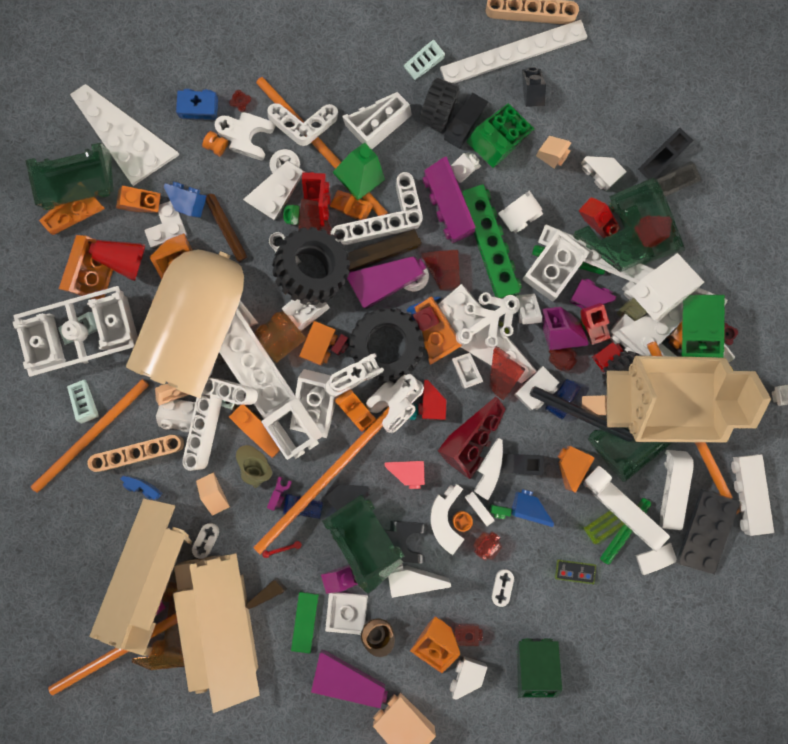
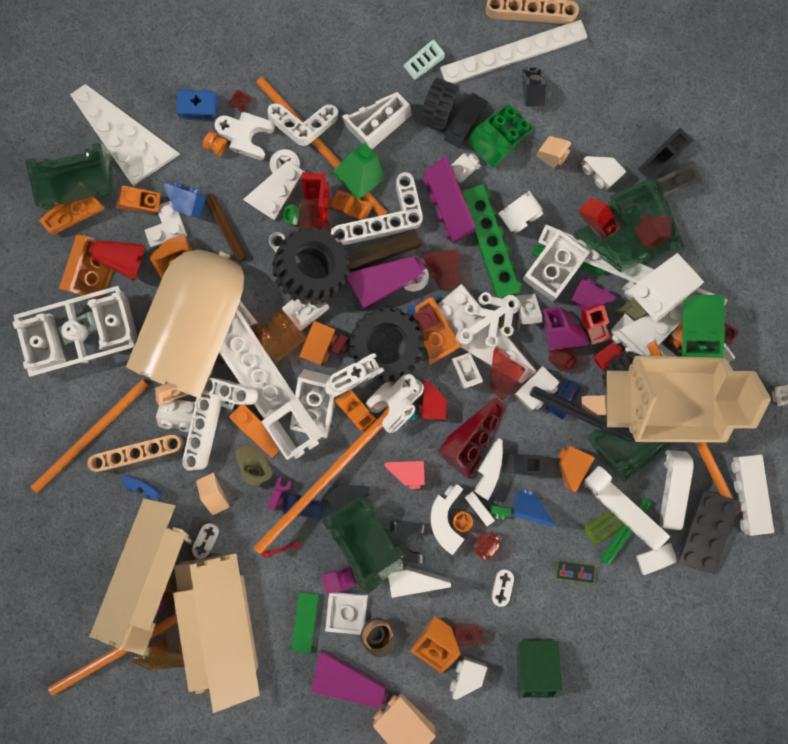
(92, 413): light aqua slope -> none
(272, 590): dark brown slope -> none

